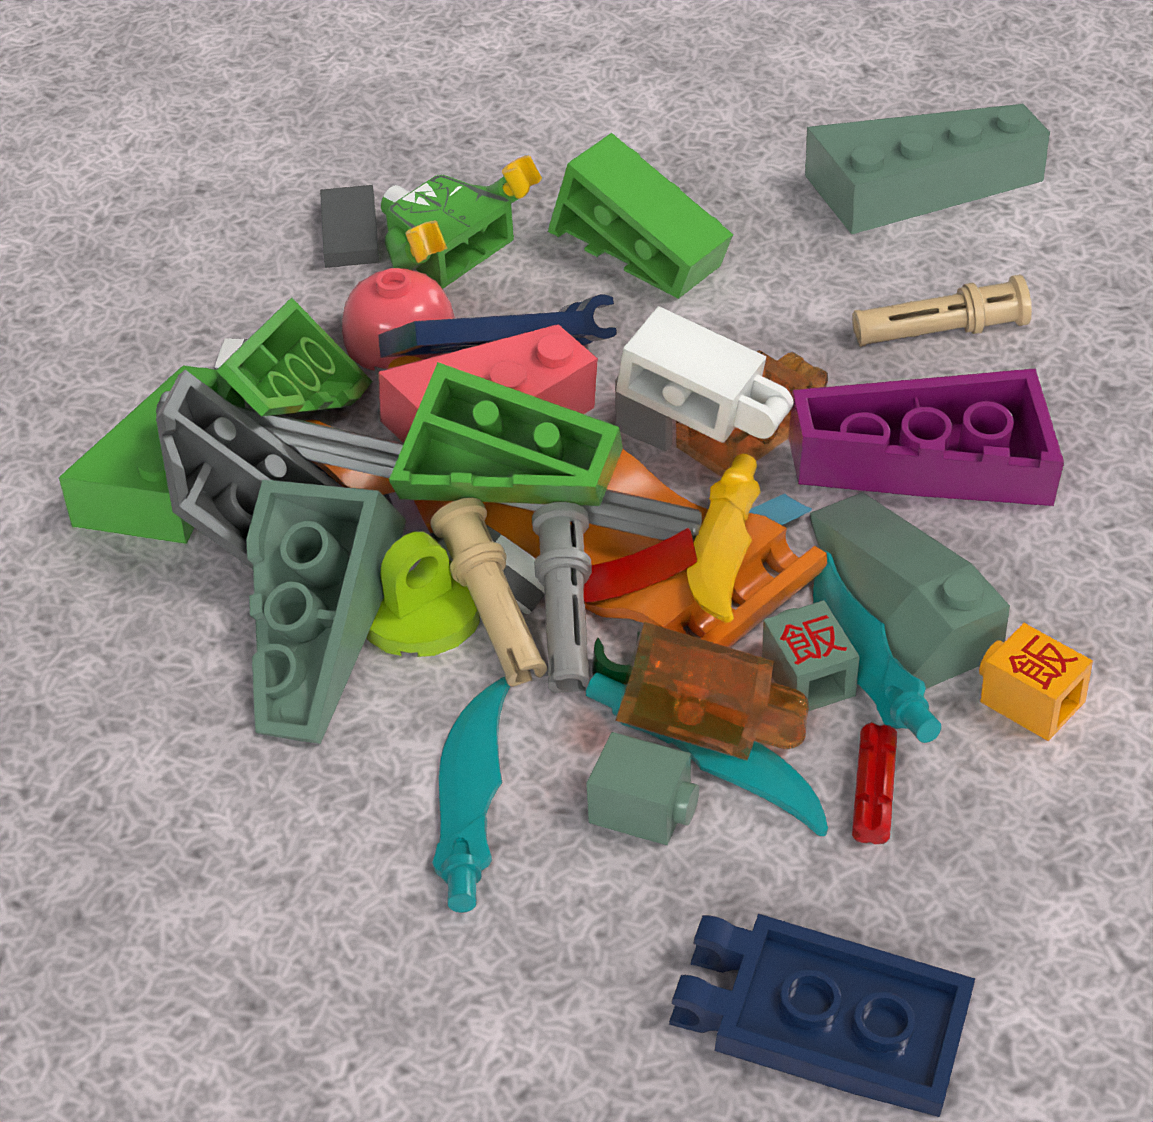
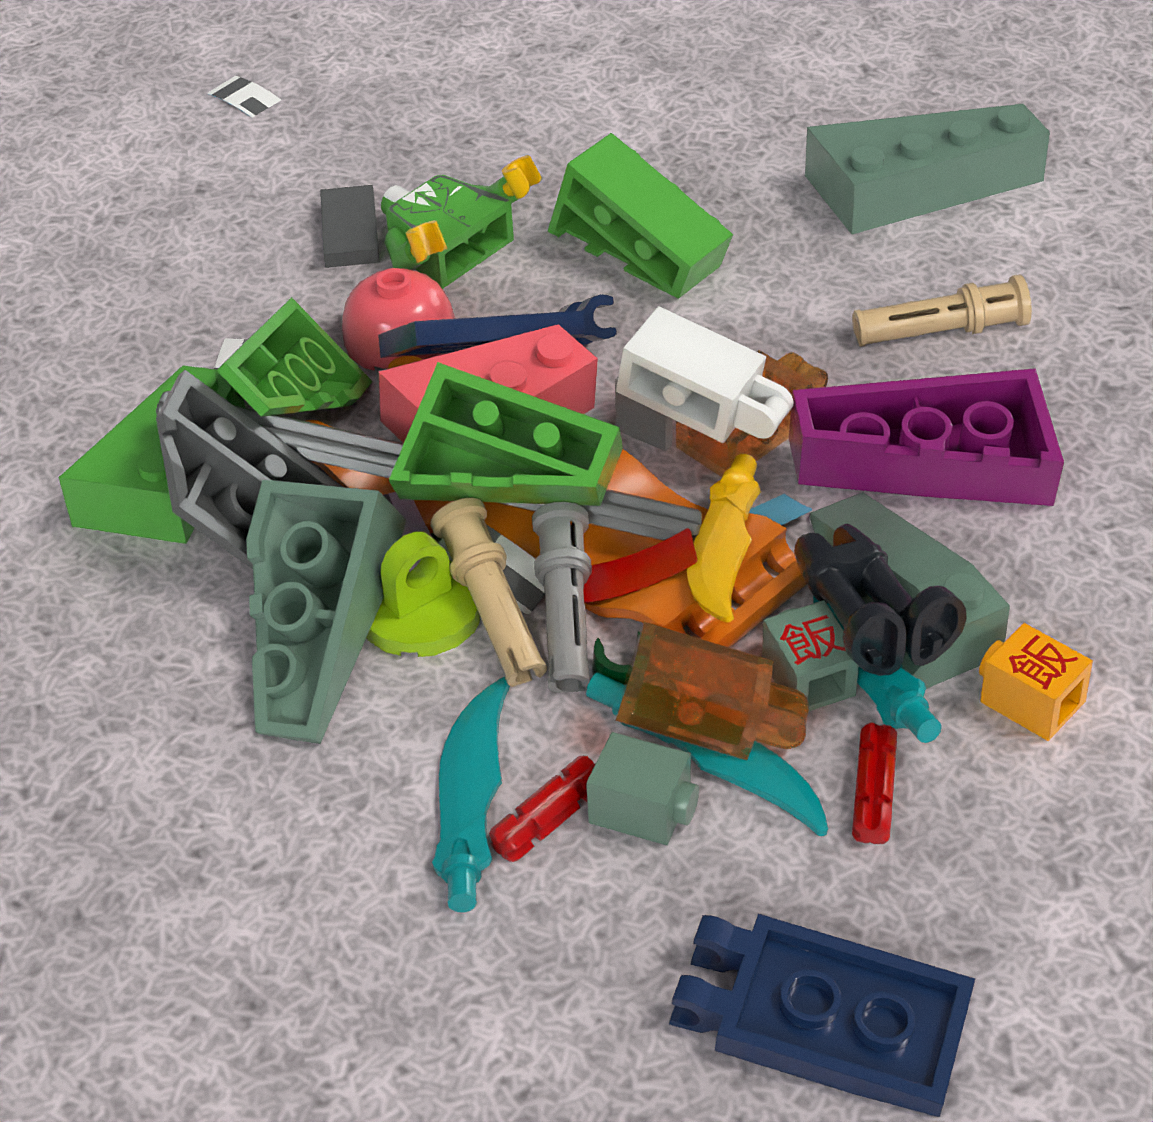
(245, 95): none -> sticker
(542, 811): none -> red axle
(891, 624): none -> black piece

